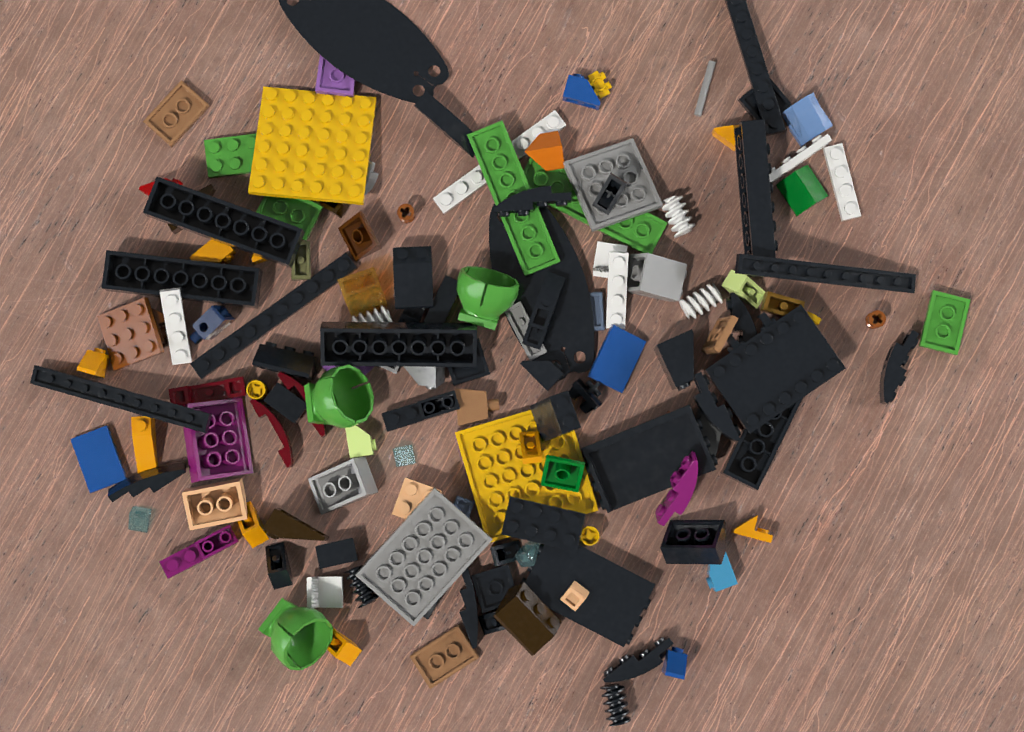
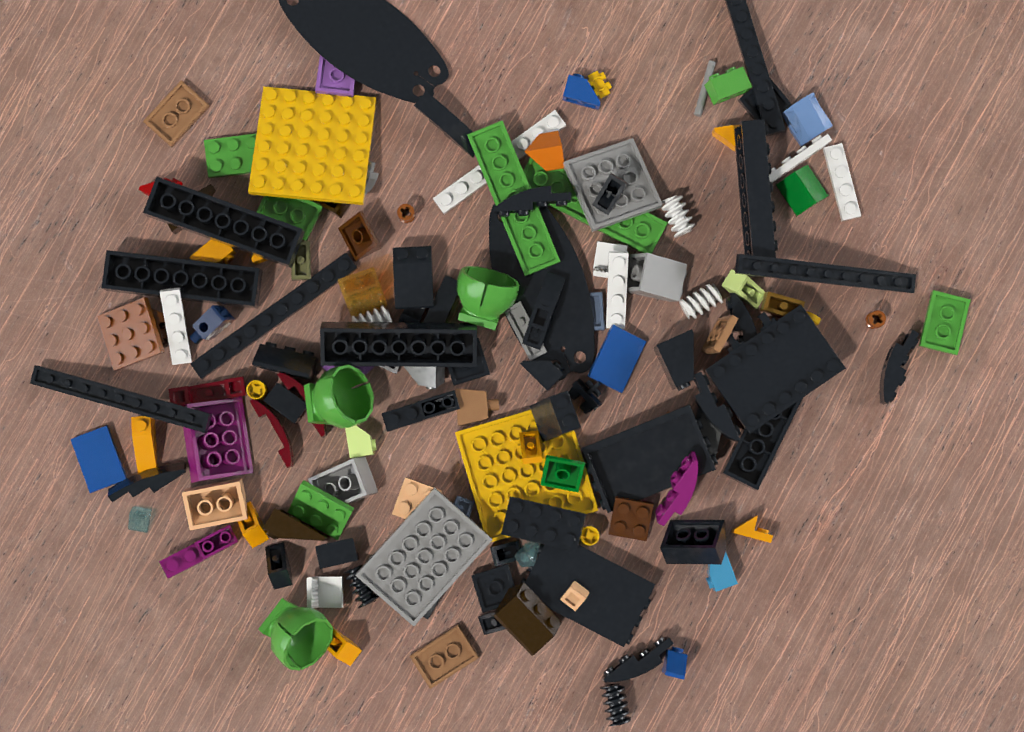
(94, 362): light orange slope -> none
(320, 510): none -> bright green plate
(404, 456): clear light blue slope -> none
(470, 614): black slope -> none
(630, 518): none -> reddish brown plate
(728, 85): none -> bright green brick

